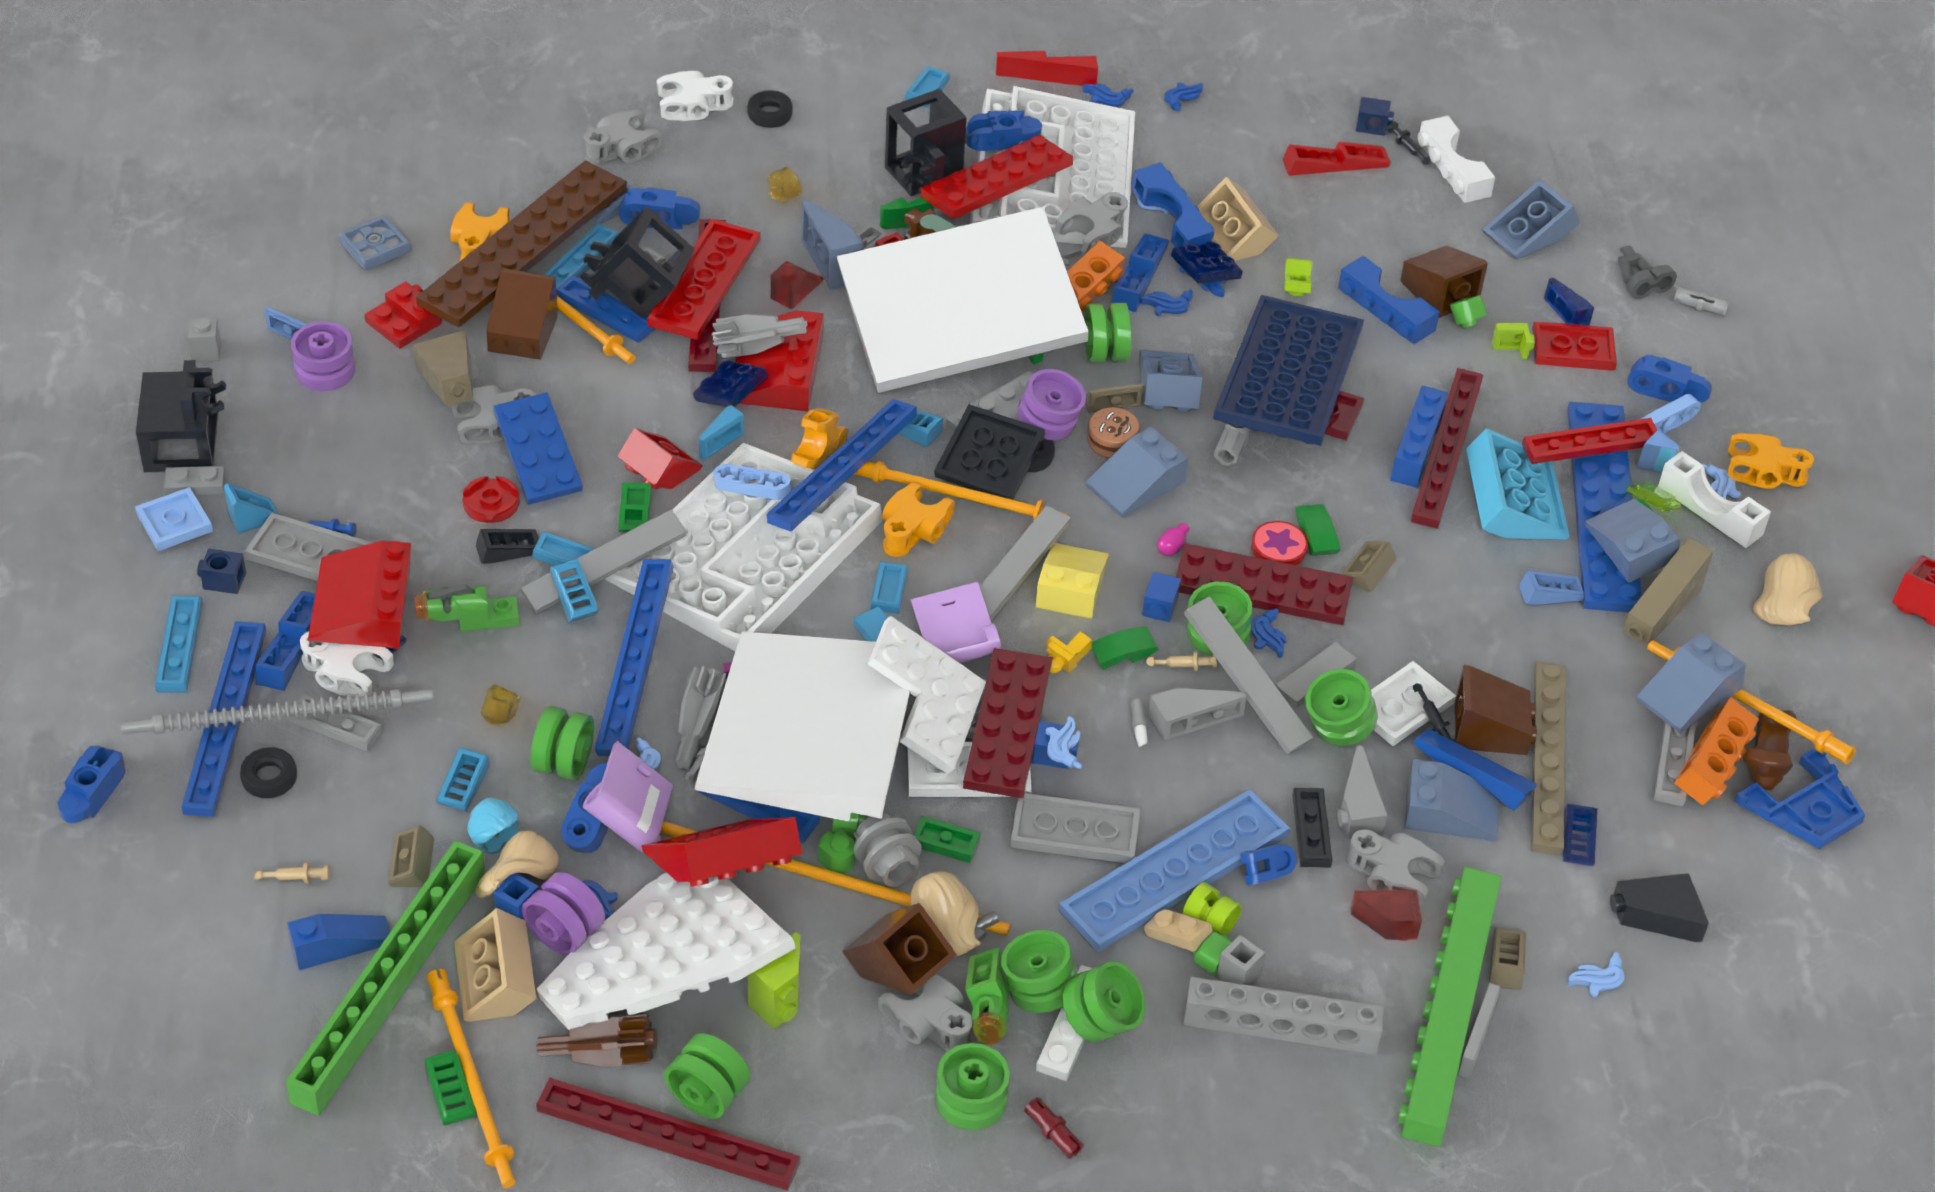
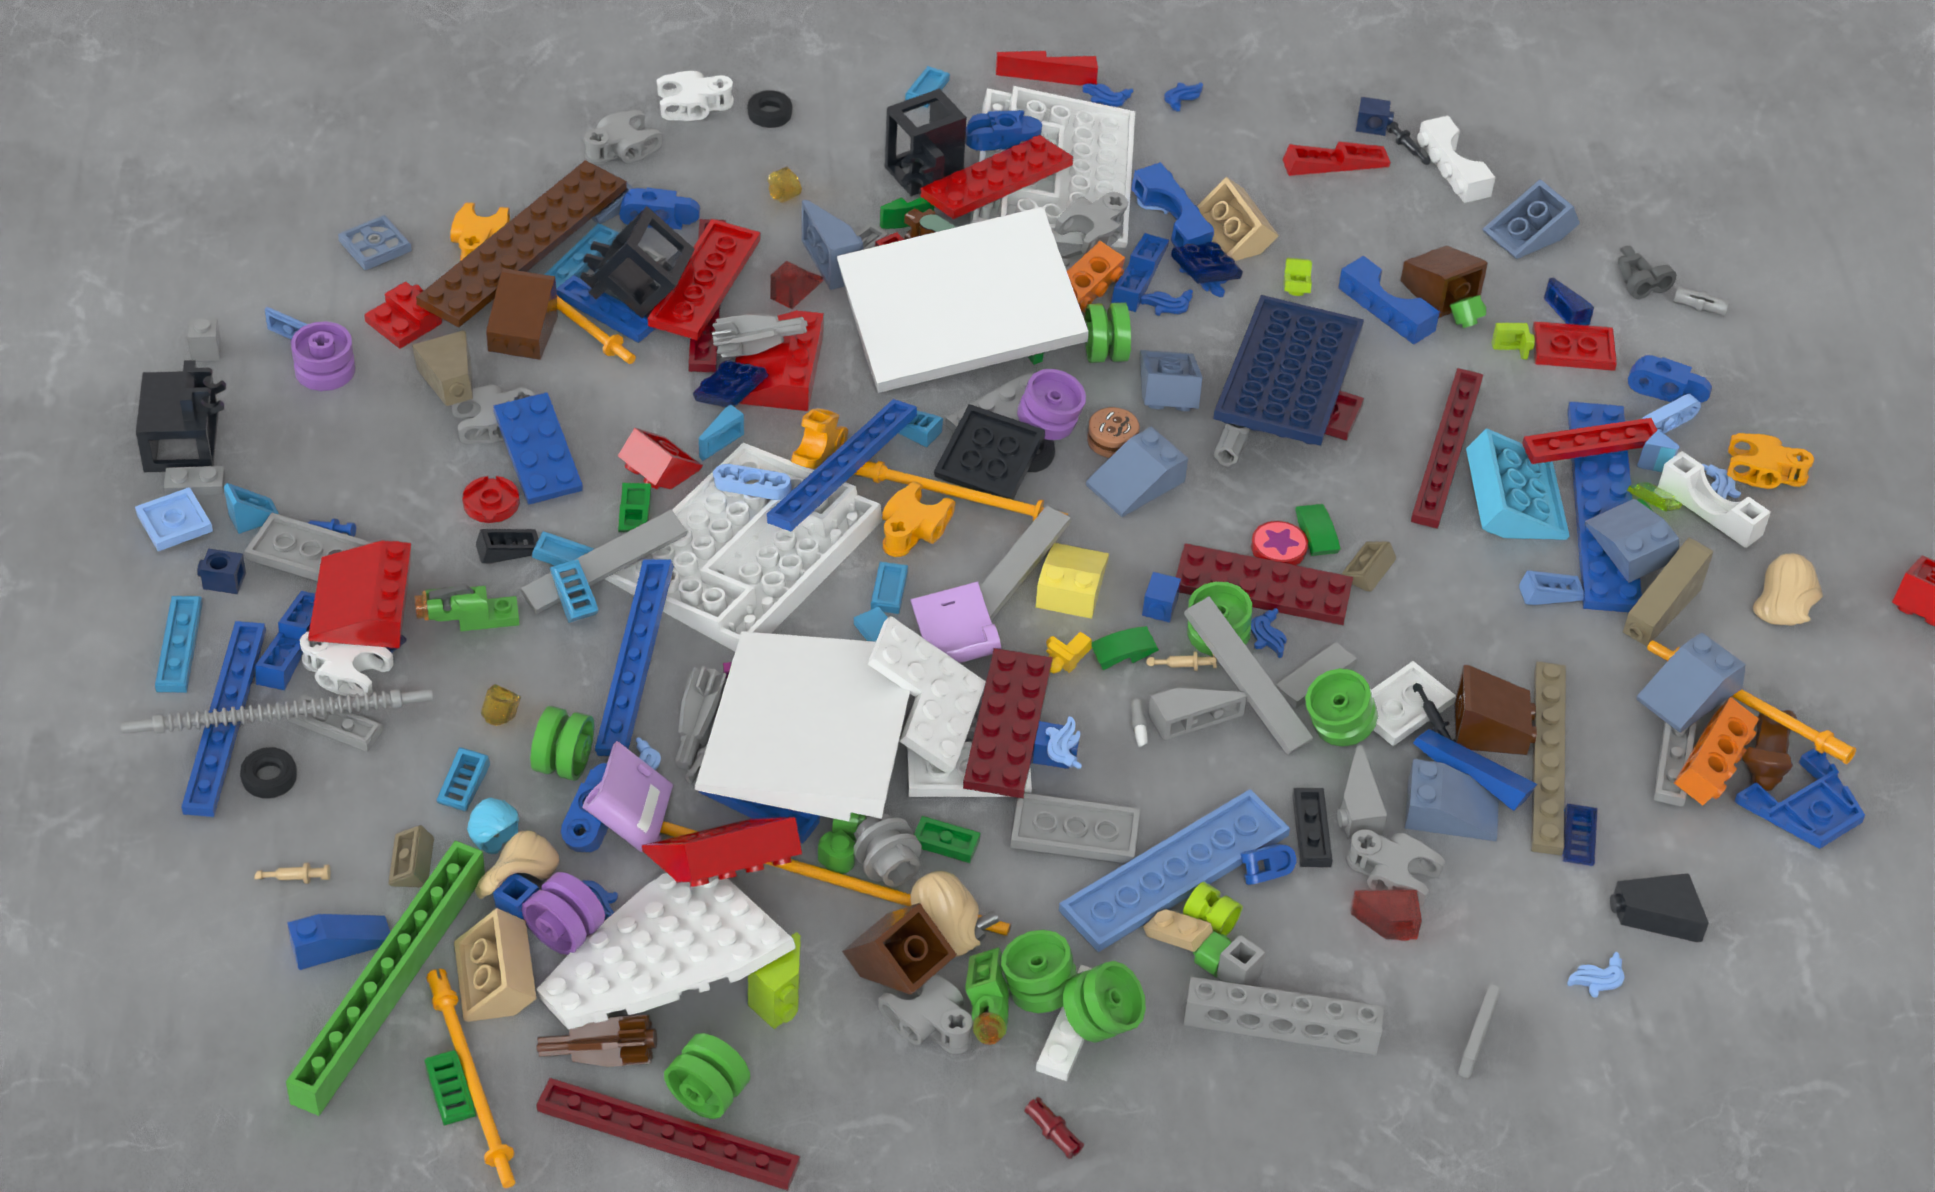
(91, 783): blue piece -> none
(972, 1086): bright green wheel -> none
(1116, 397): dark tan slope -> none
(1172, 539): dark pink cylinder -> none
(1418, 436): blue arch -> none
(1451, 1007): bright green brick -> none
(1506, 959): dark tan slope -> none

